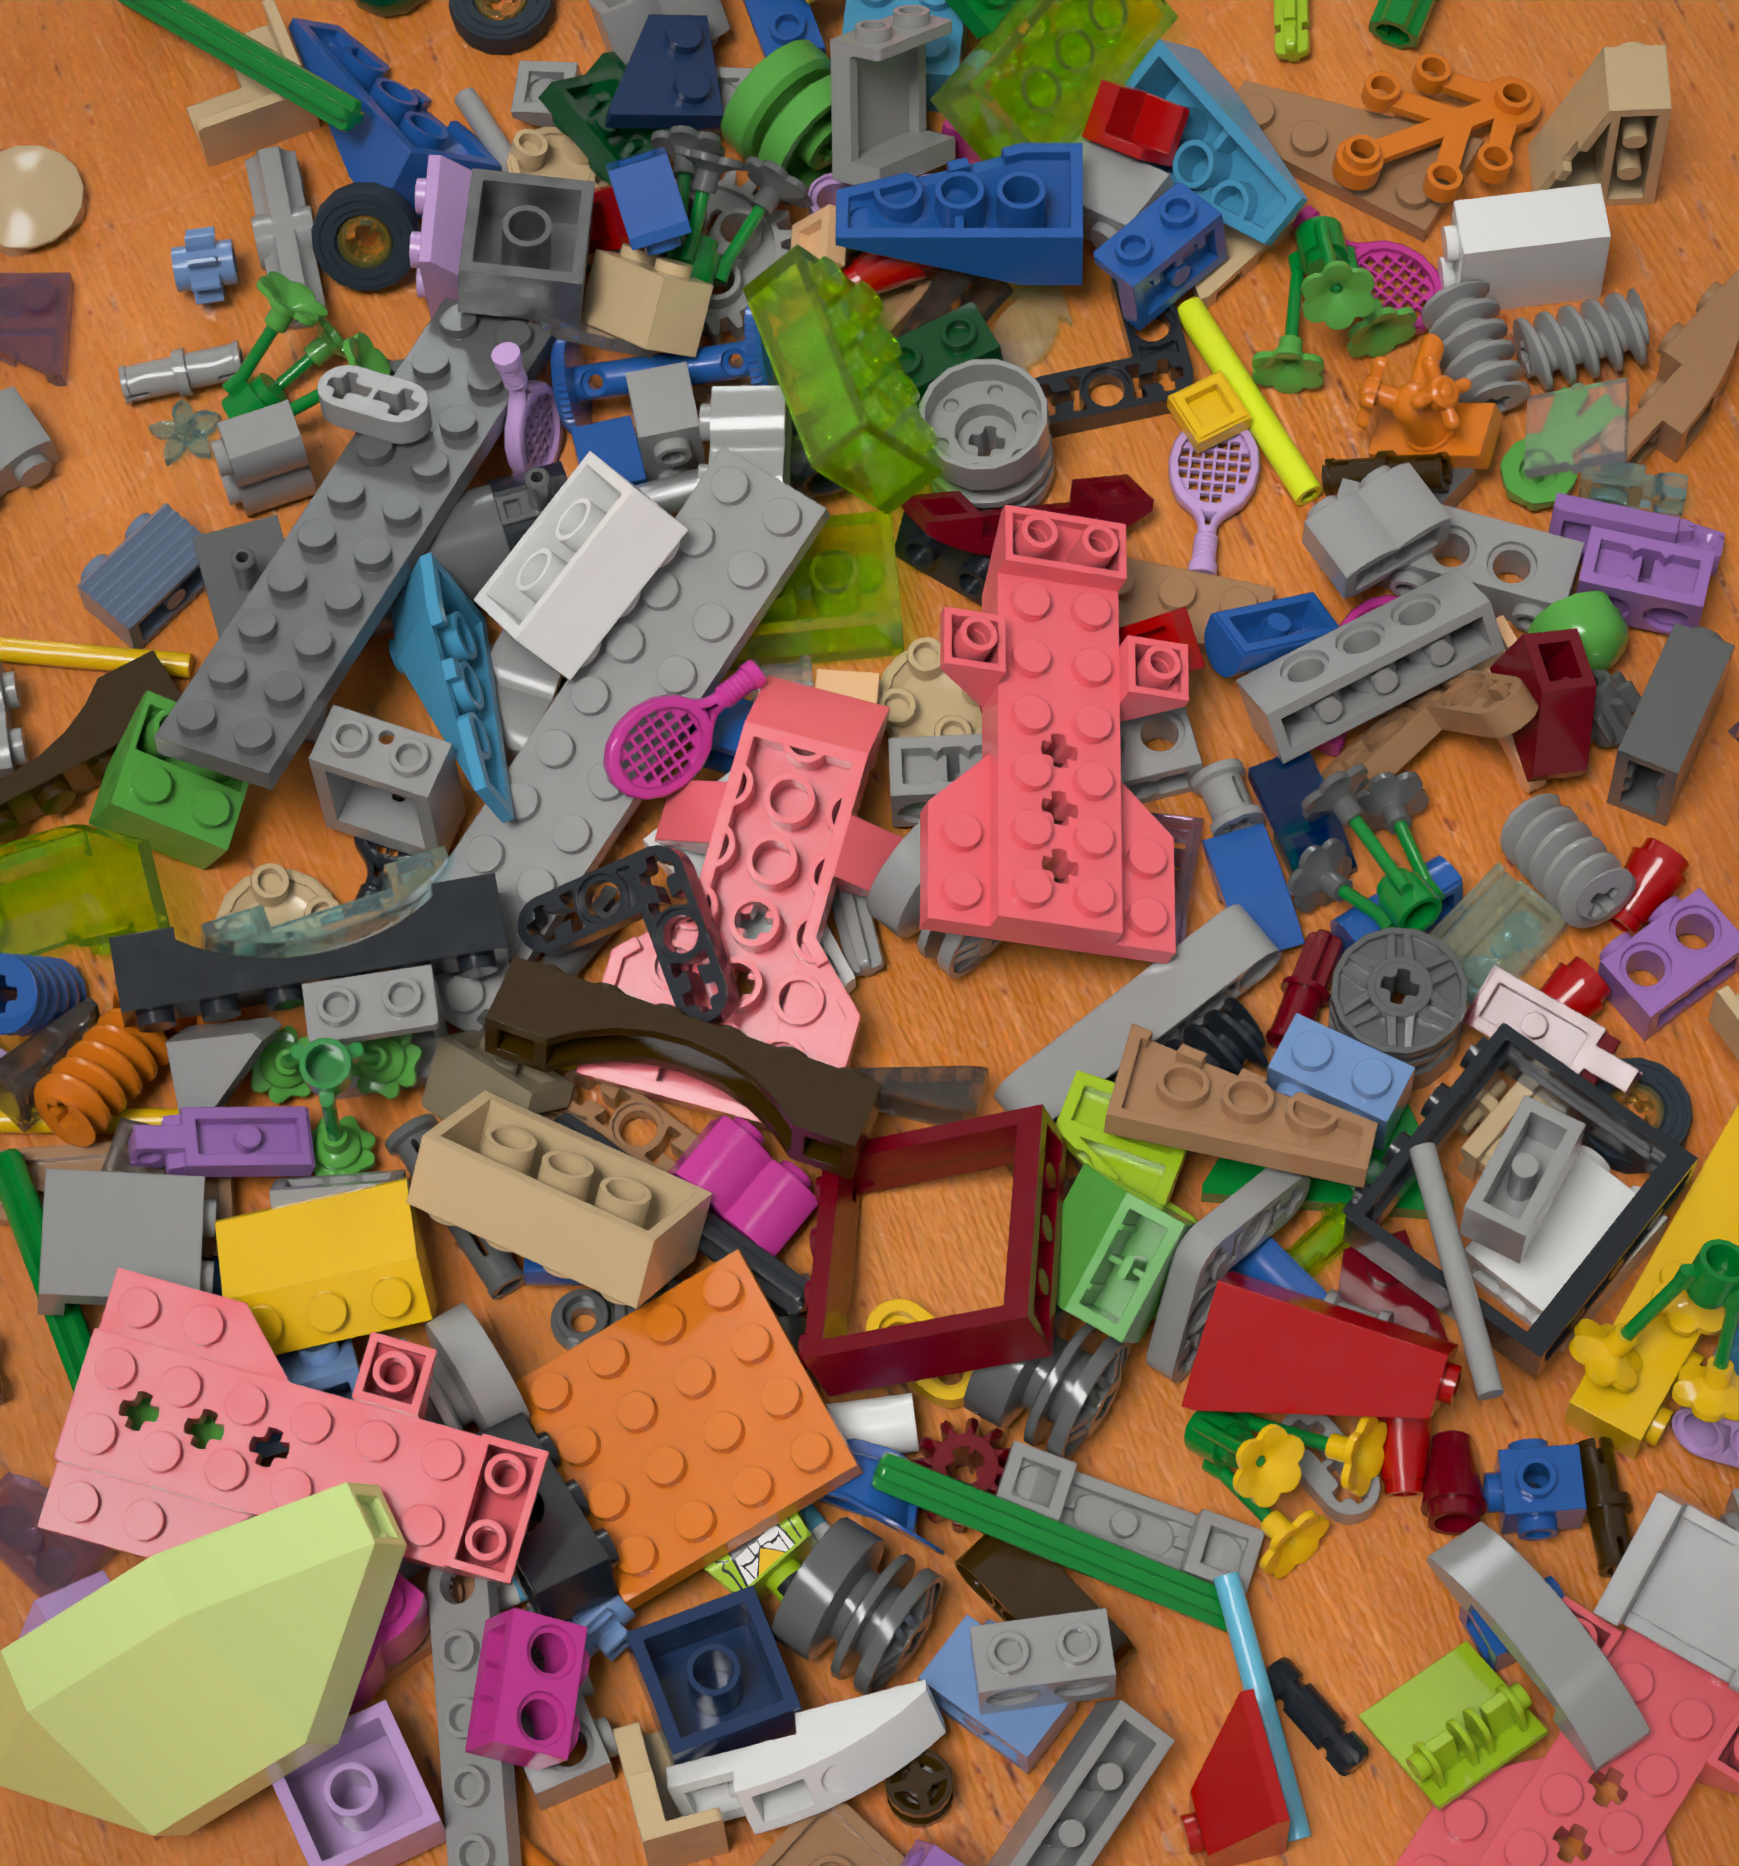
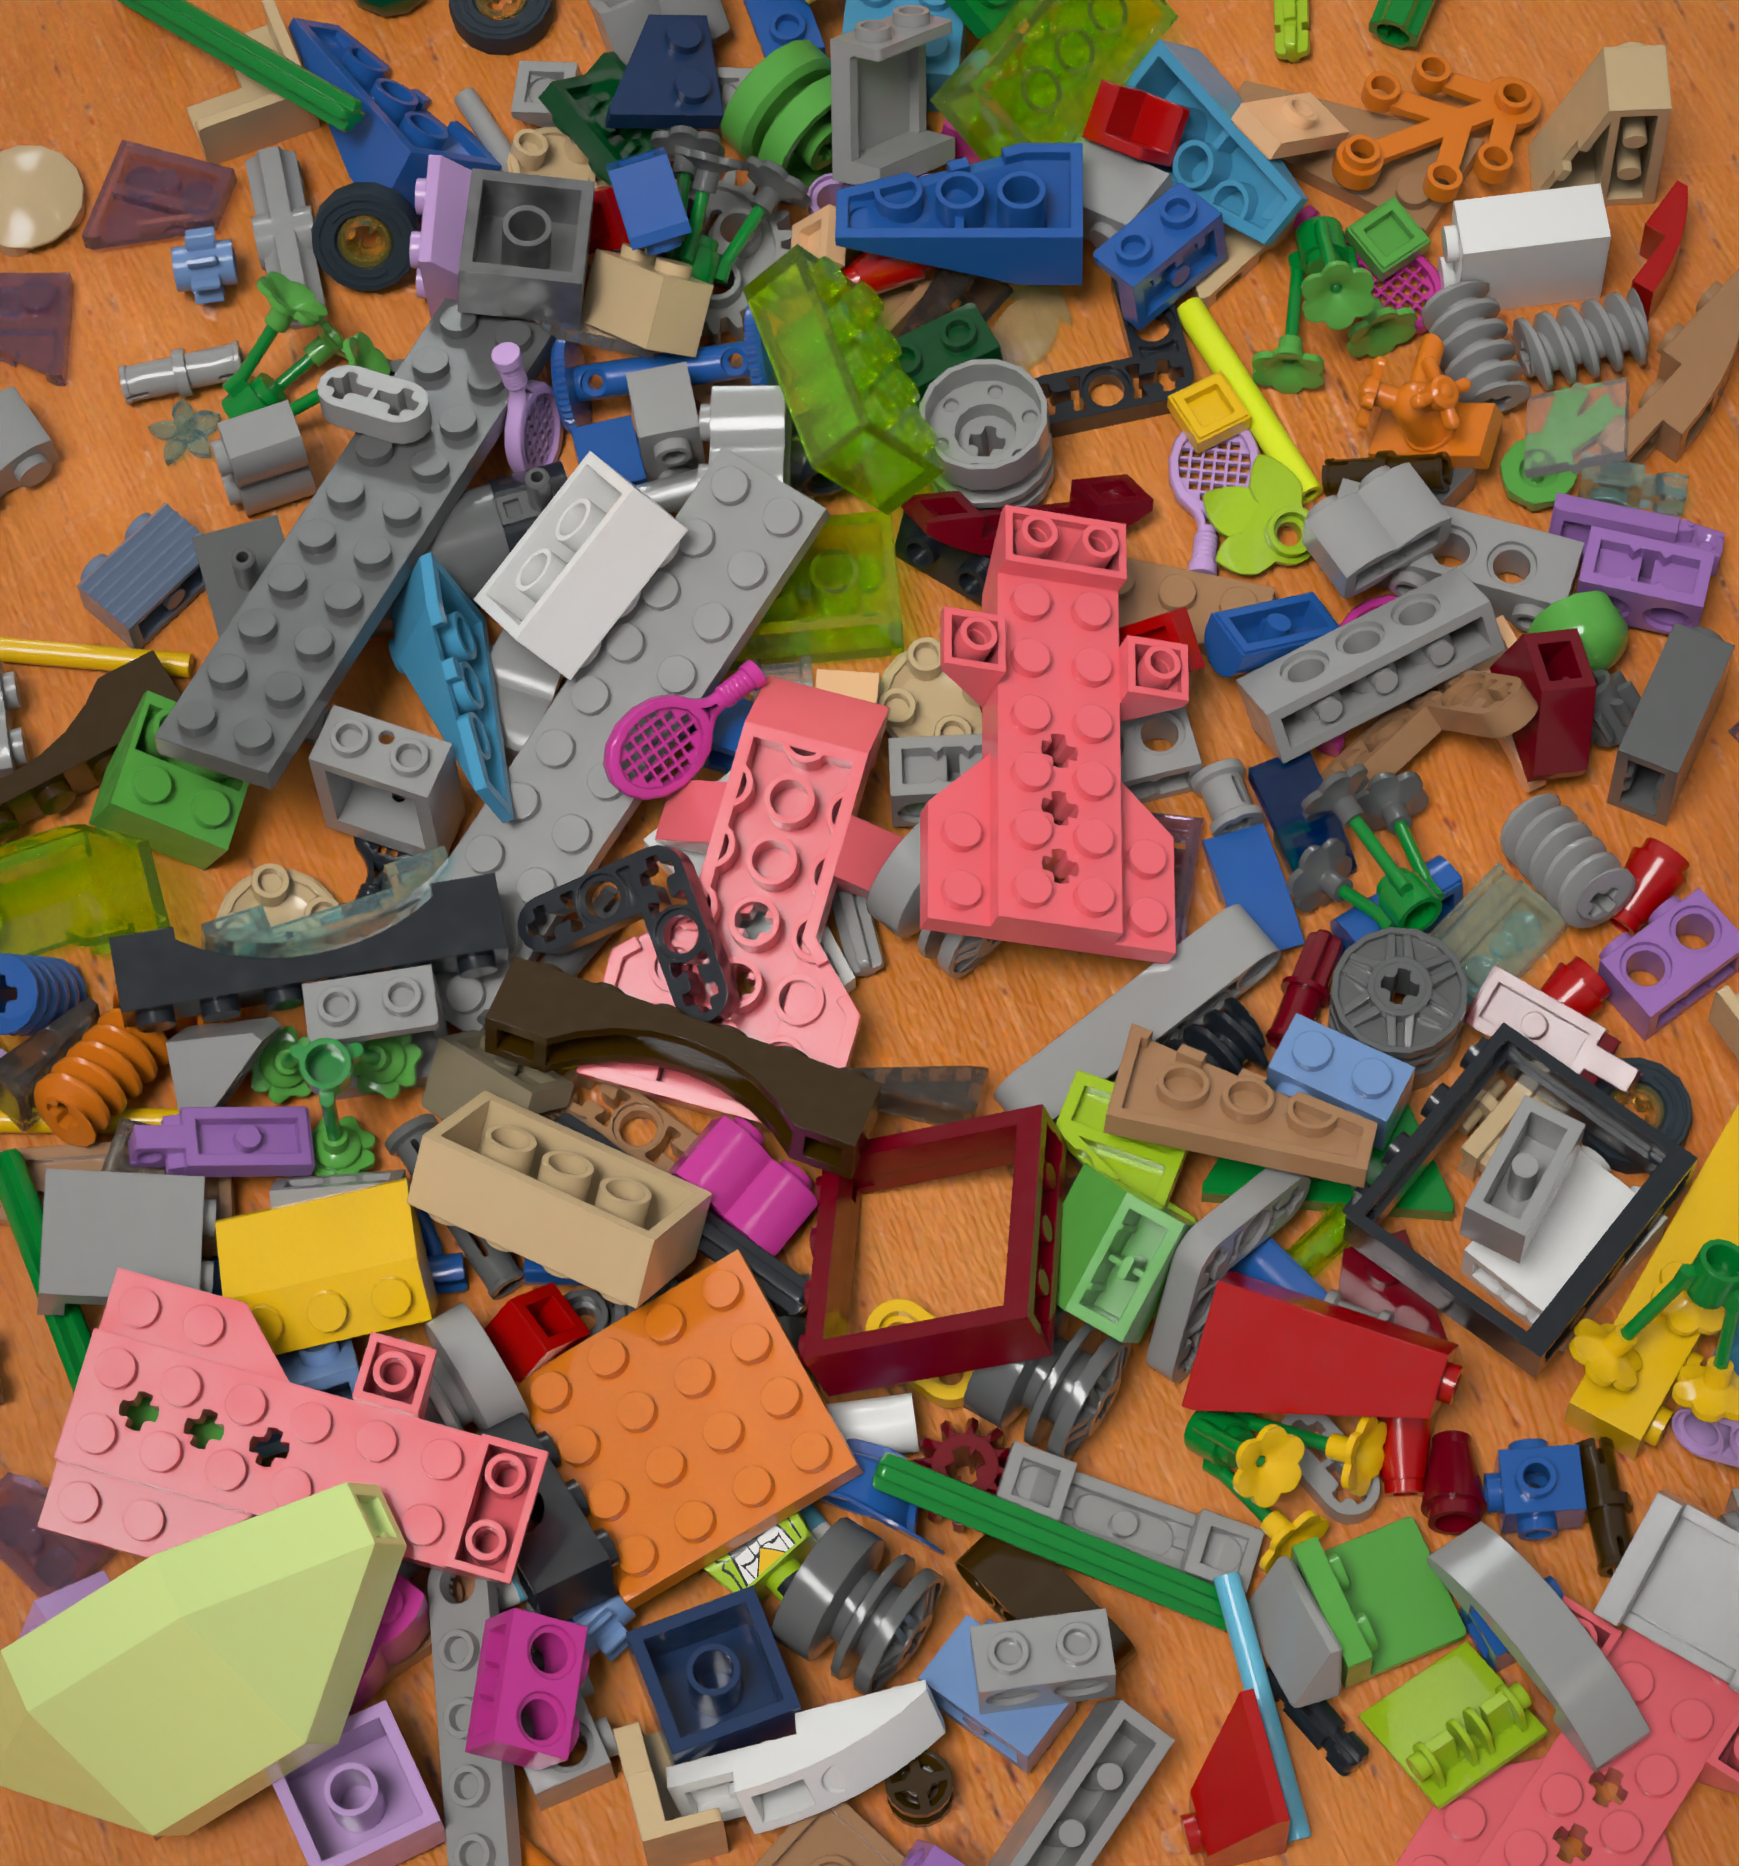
(156, 197): none -> wing
(447, 1269): none -> blue hand
(535, 1330): none -> red brick
(1254, 514): none -> lime plate
(1289, 125): none -> light nougat plate
(1295, 1636): none -> light grey slope
(1380, 1599): none -> bright green bracket
(1387, 239): none -> bright green tile
(1456, 1271): light grey bar -> none
(1661, 248): none -> red slope

